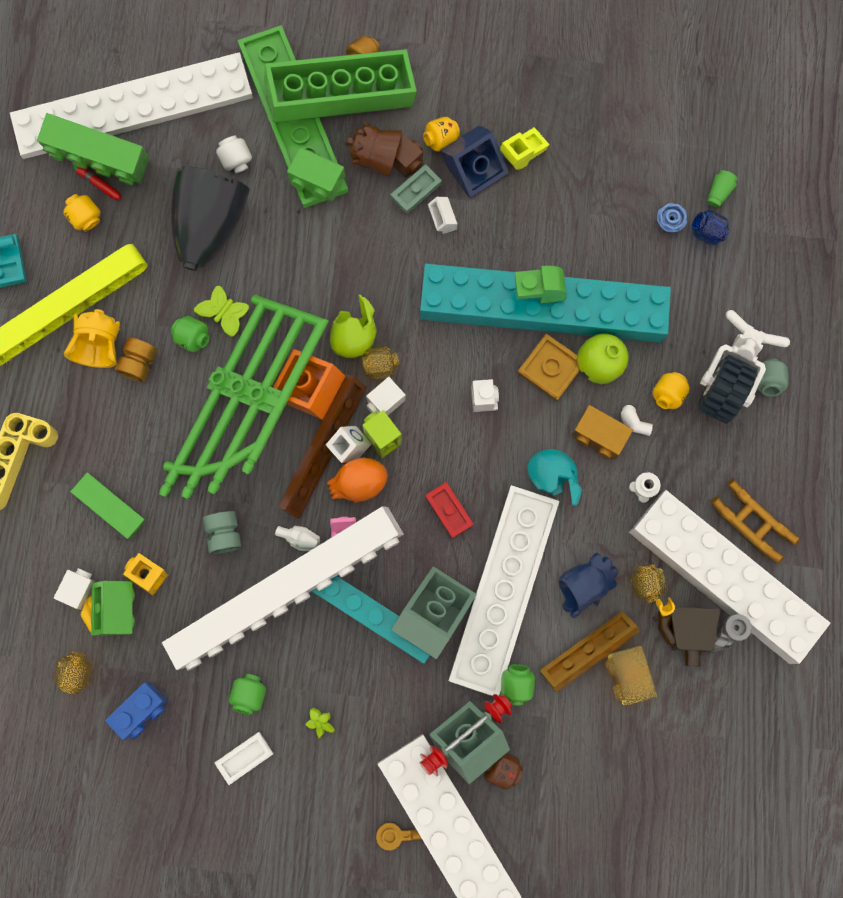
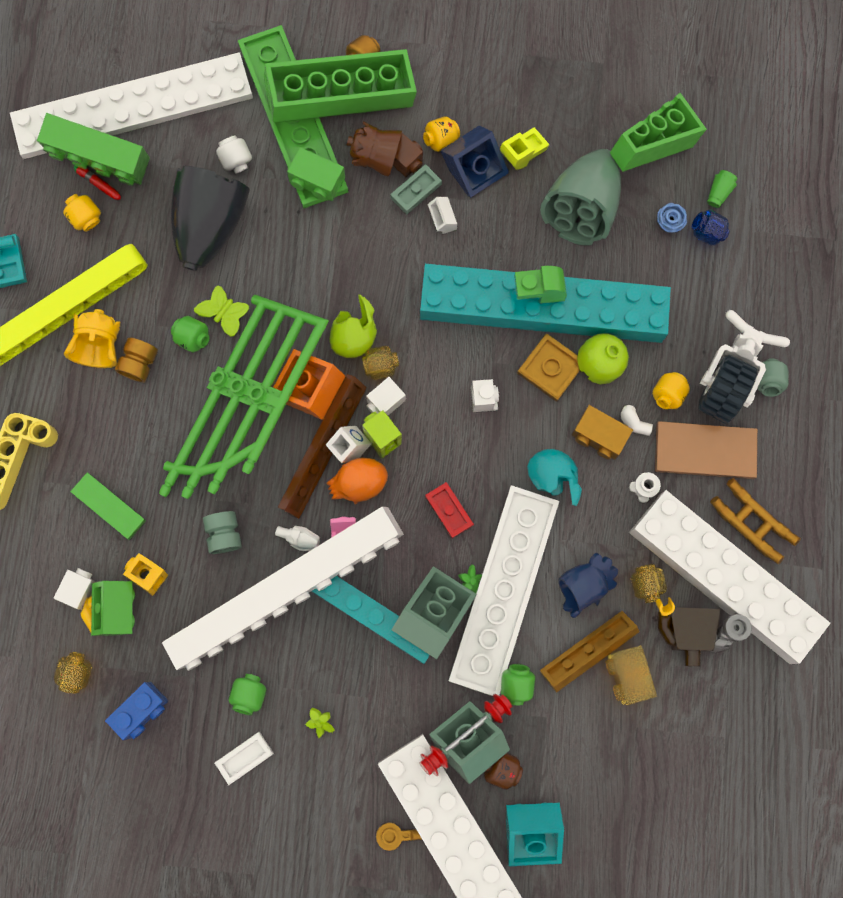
(471, 580): none -> bright green plant
(534, 834): none -> teal slope
(585, 190): none -> sand green cylinder
(660, 135): none -> bright green wedge
(706, 450): none -> medium nougat tile

